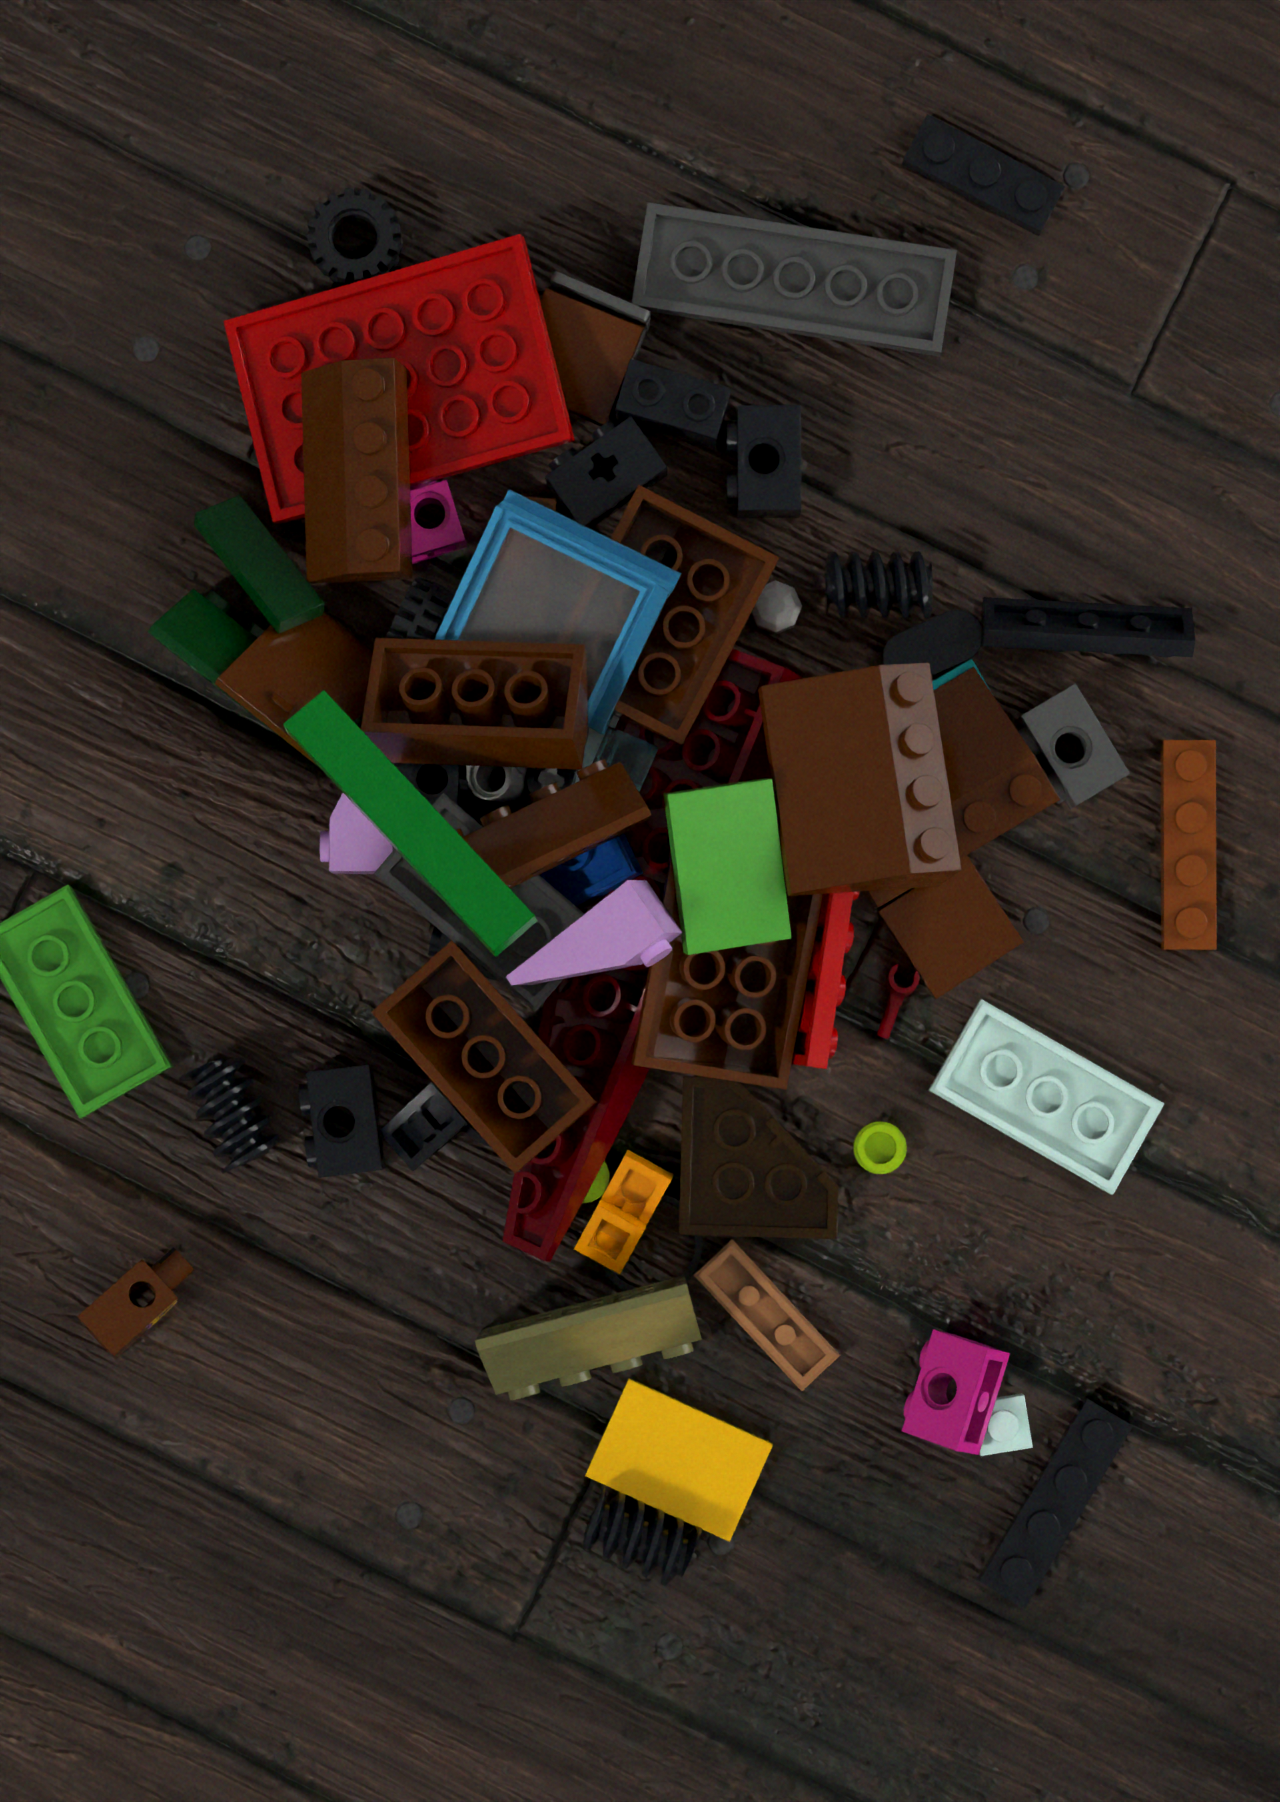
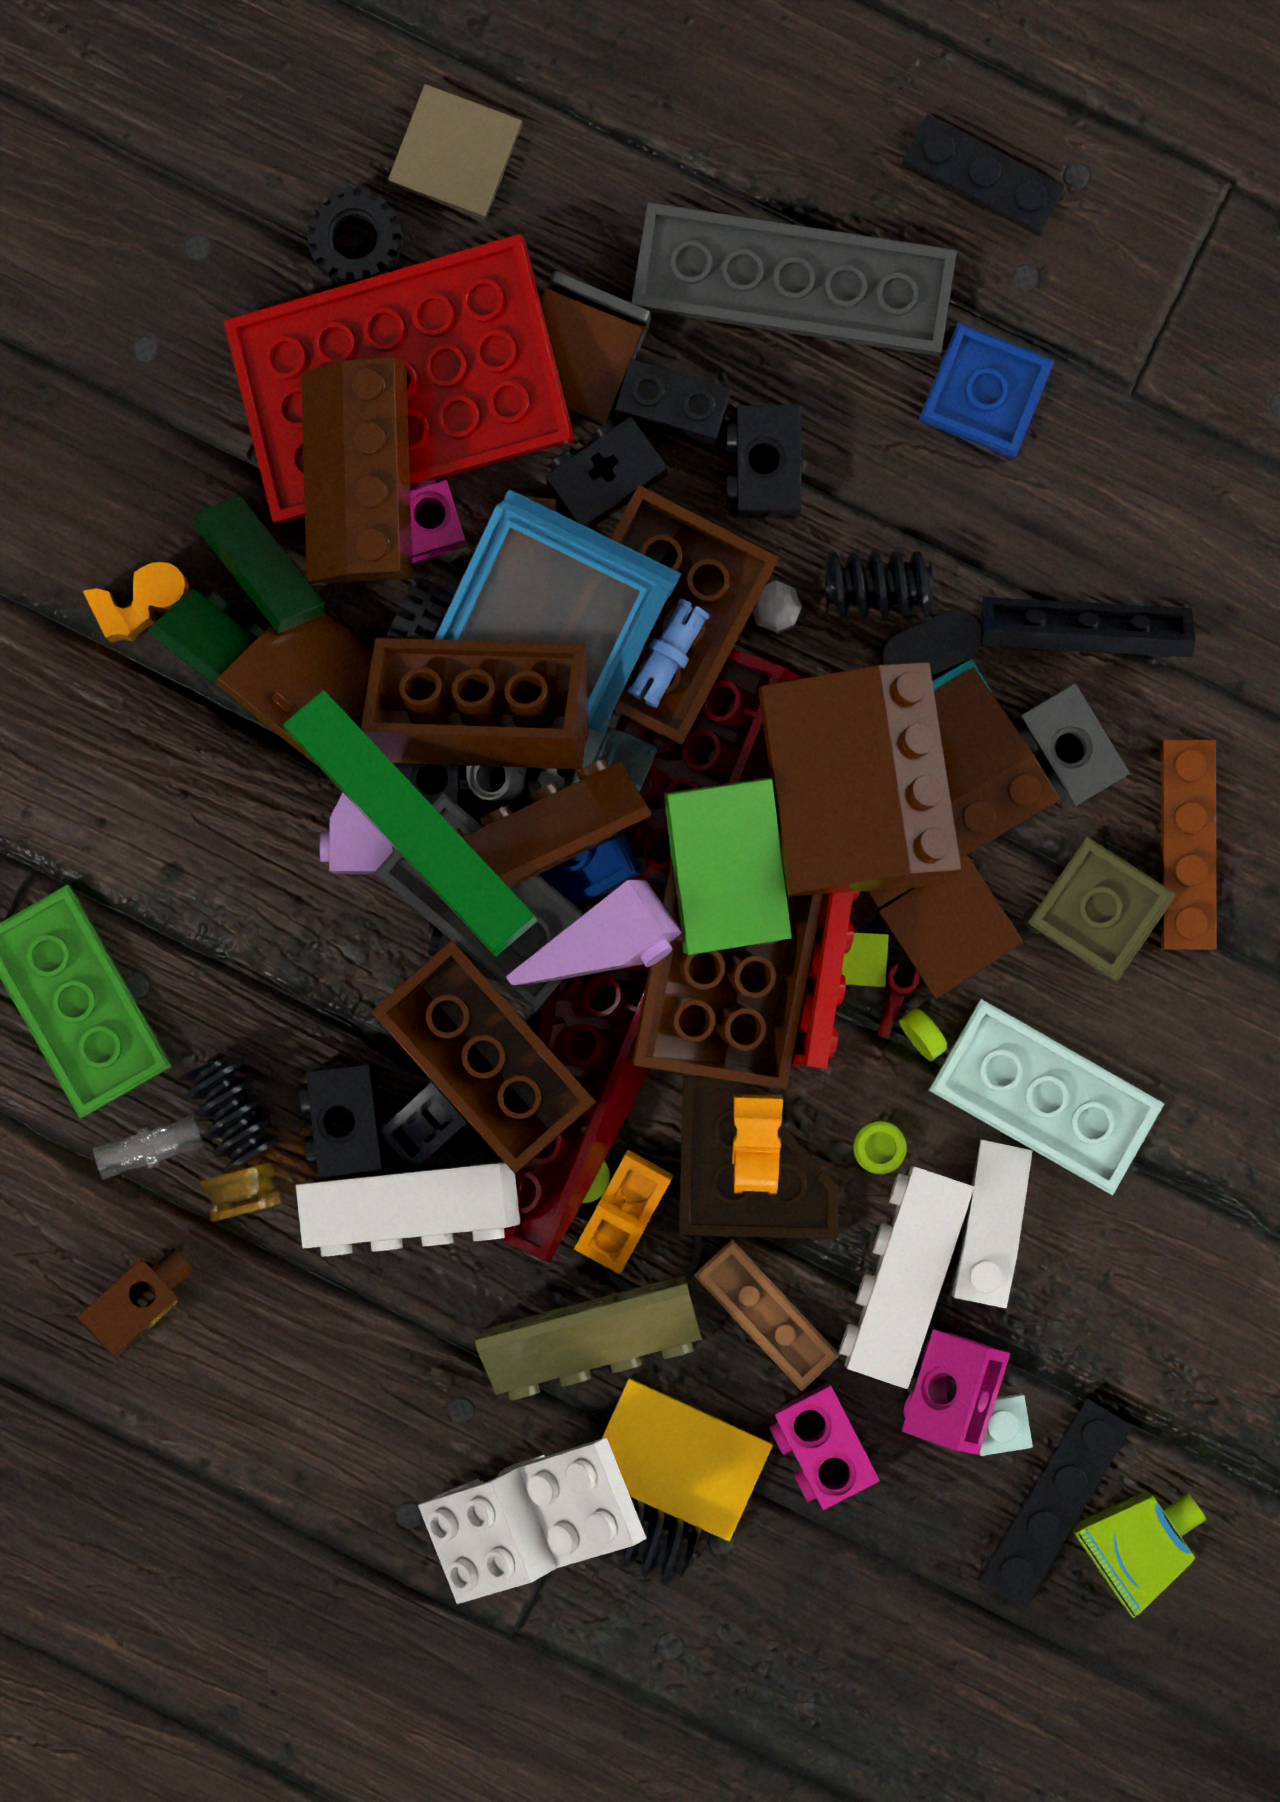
(148, 1147): none -> clear pin
(155, 588): none -> light orange leg
(241, 1186): none -> clear yellow wheel
(407, 1206): none -> white brick
(455, 152): none -> dark tan tile
(531, 1520): none -> white piece
(668, 653): none -> medium blue pin
(756, 1143): none -> light orange leg
(834, 1441): none -> dark pink brick
(866, 960): none -> lime tile
(907, 1276): none -> white brick
(923, 1034): none -> lime tile
(986, 390): none -> blue tile
(992, 1225): none -> white slope
(1101, 909): none -> olive tile
(1140, 1546): none -> lime torso

